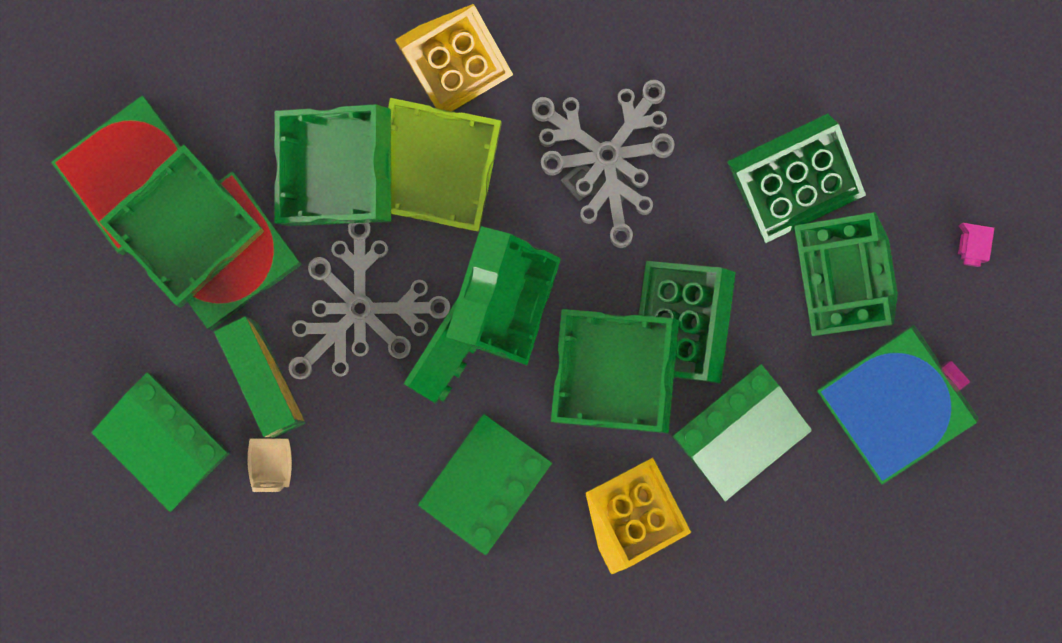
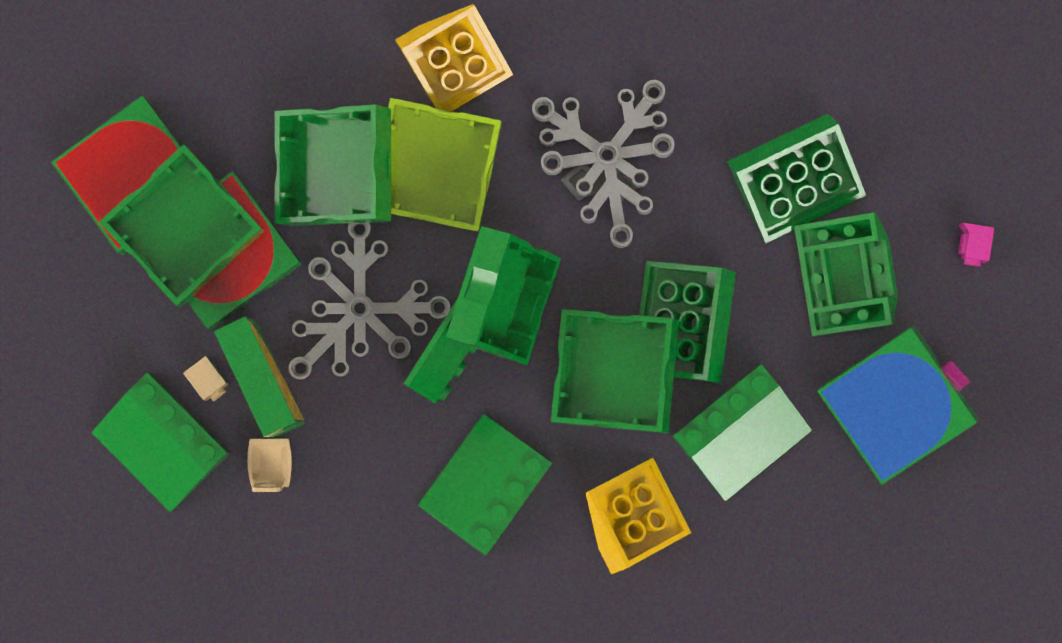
(207, 379): none -> tan brick

